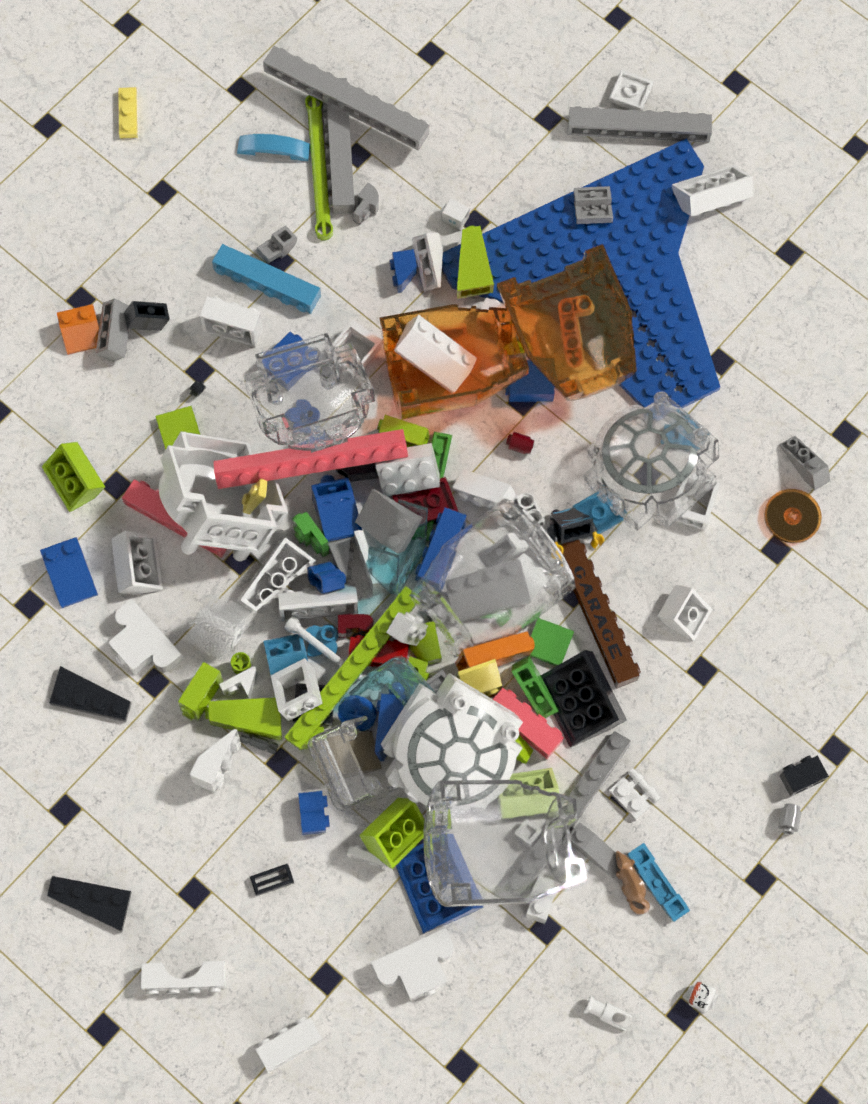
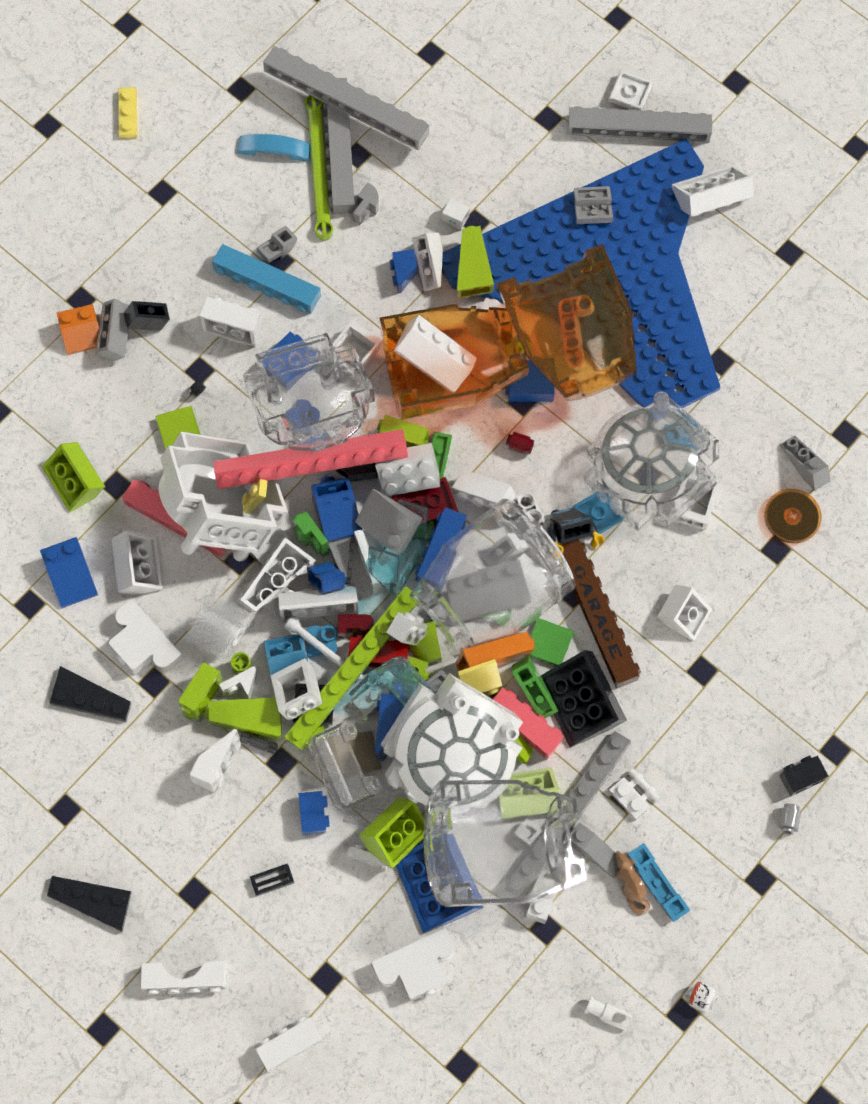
(355, 707): blue tile -> none

